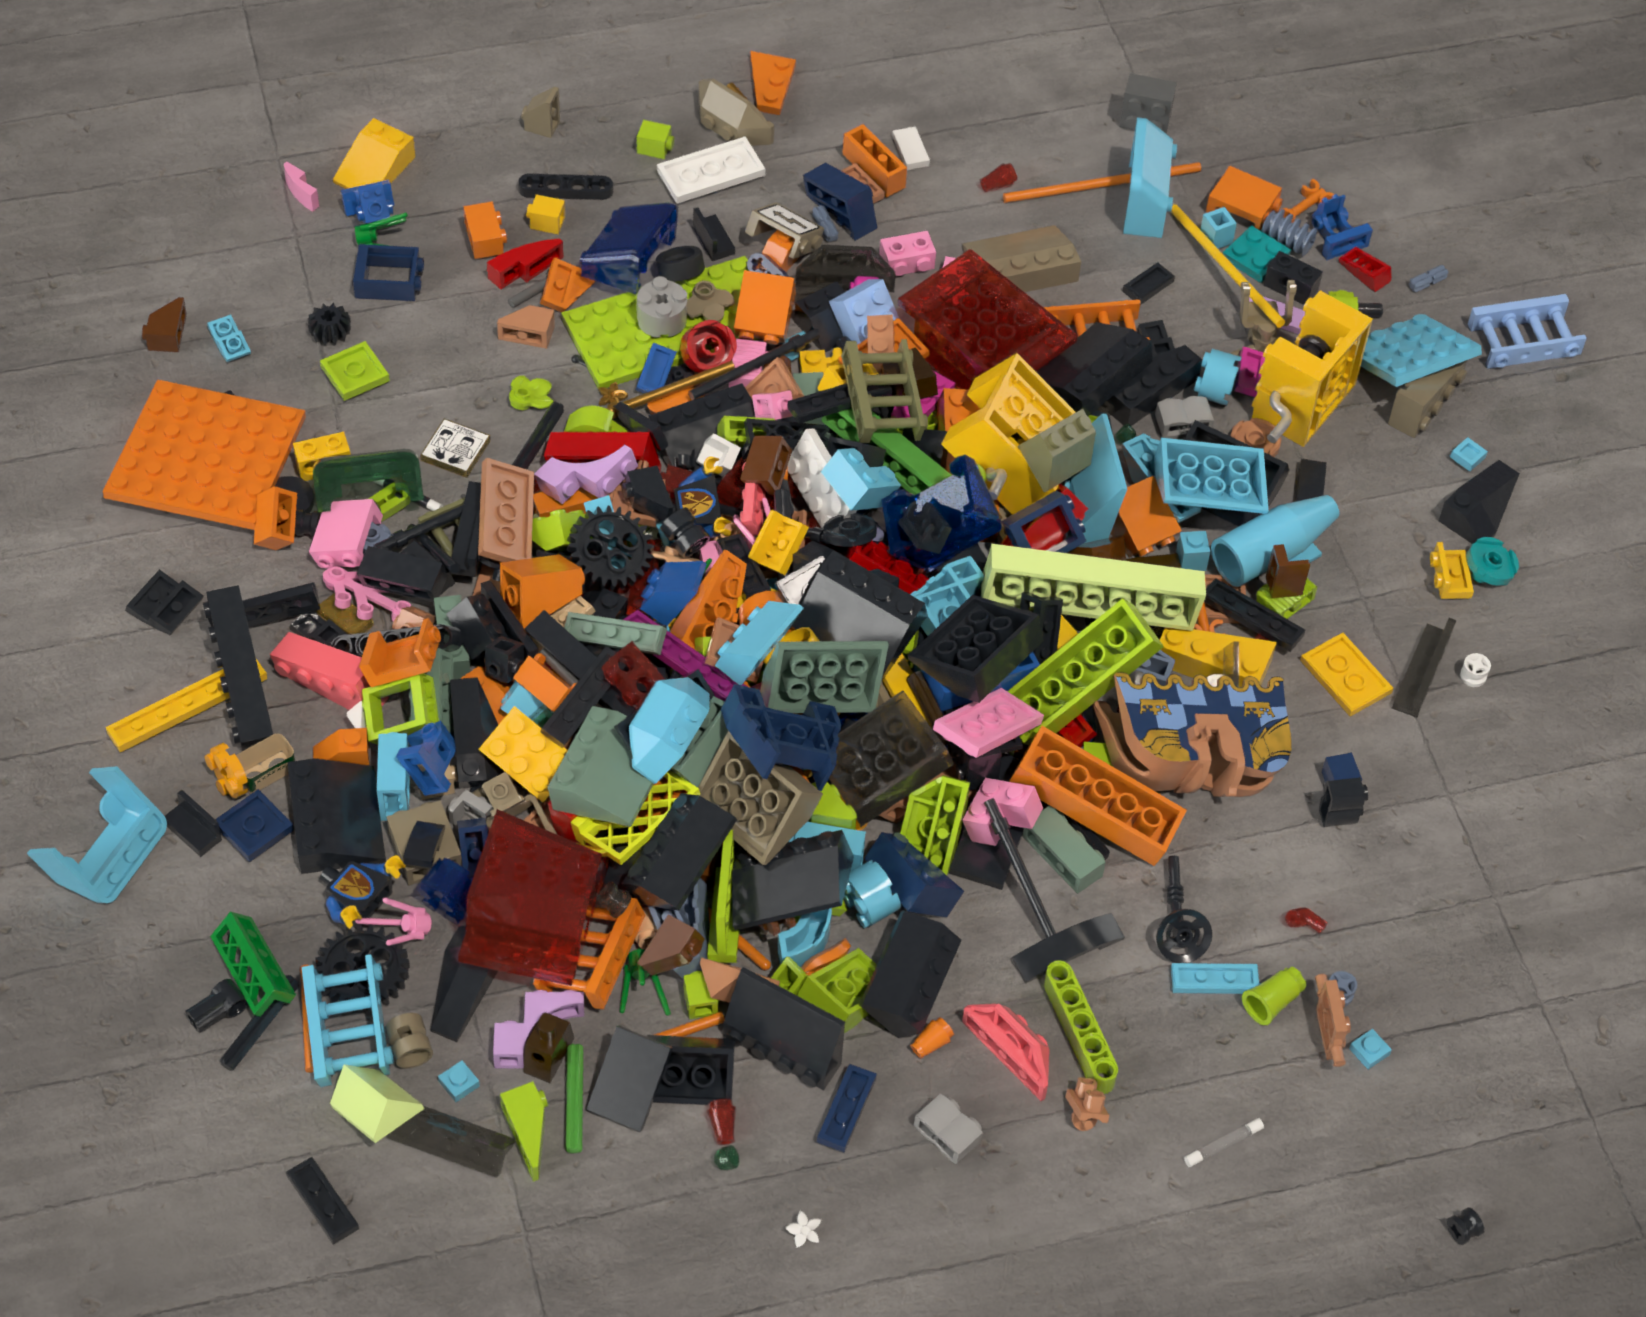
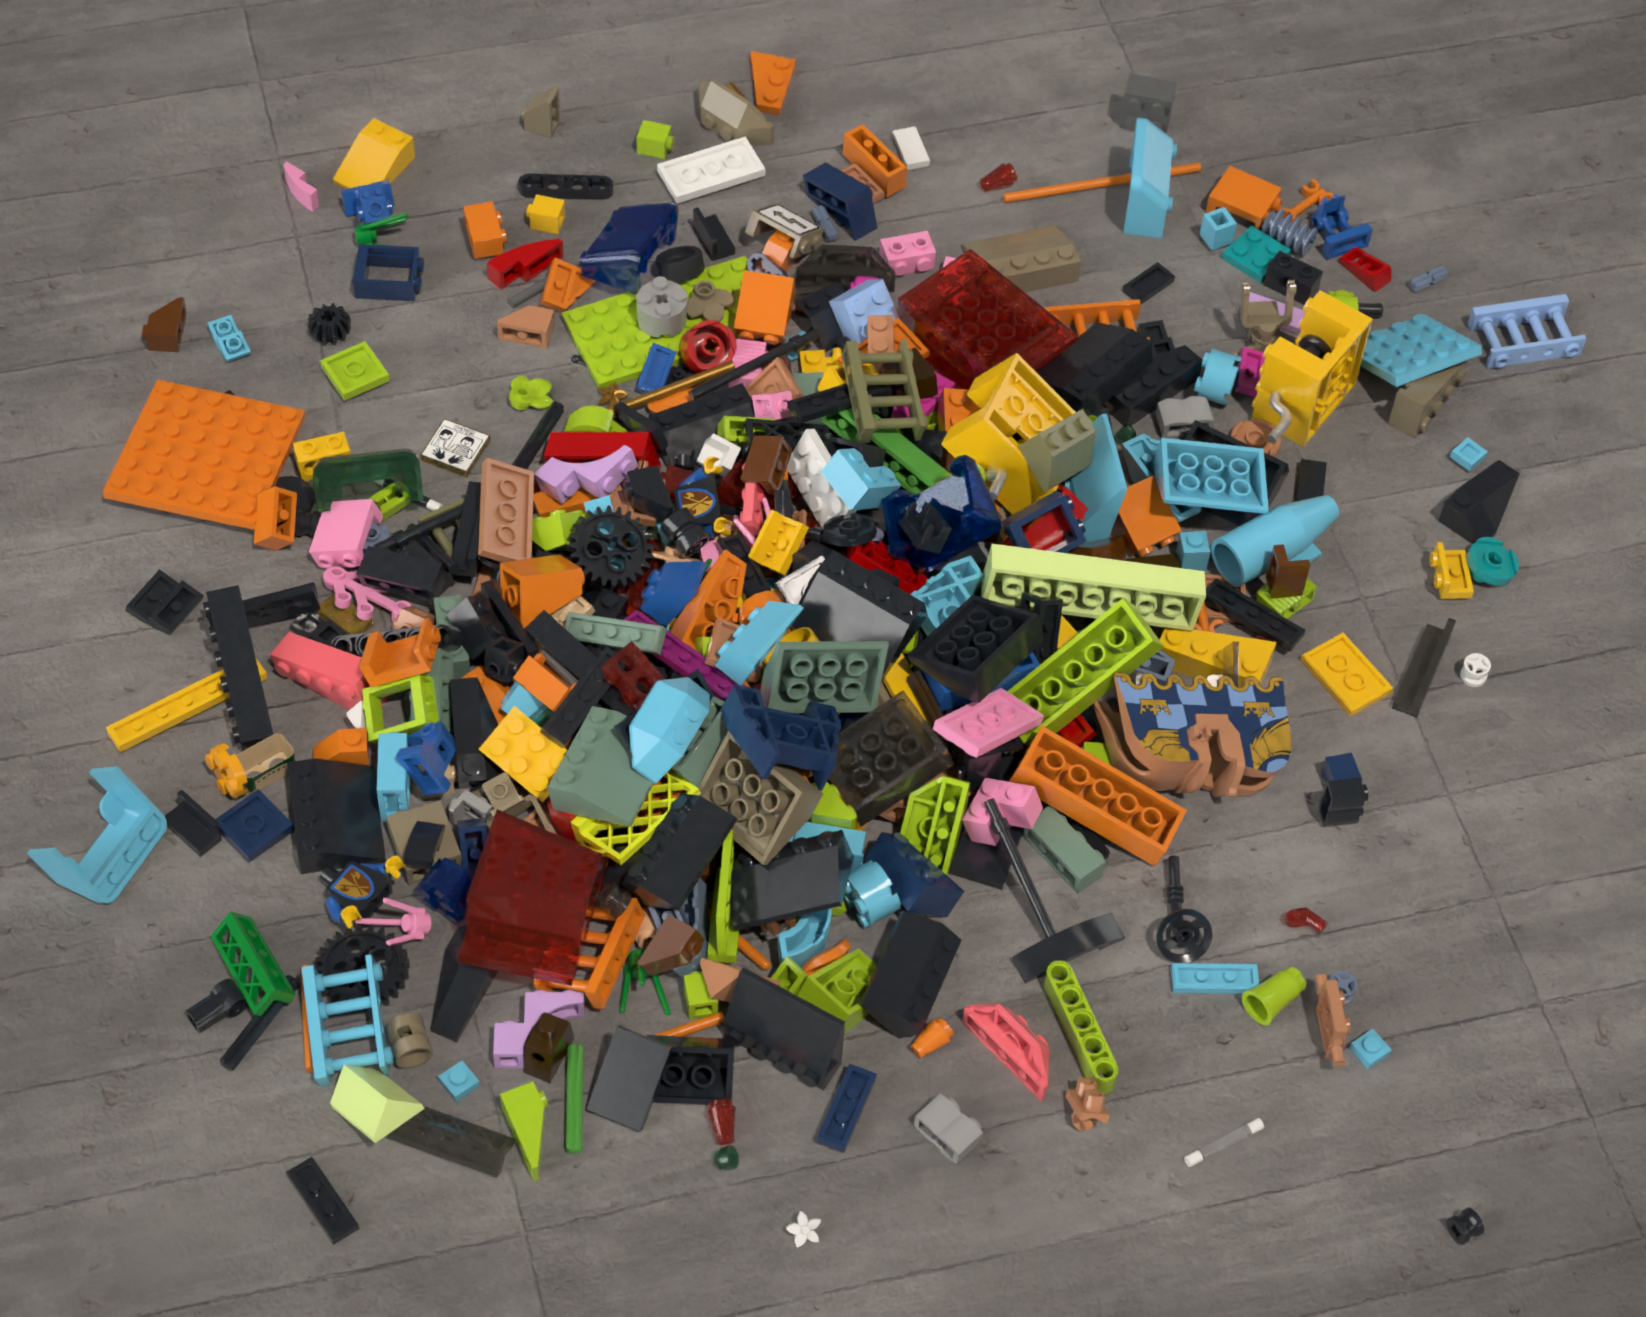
(1231, 270): yellow piece -> none

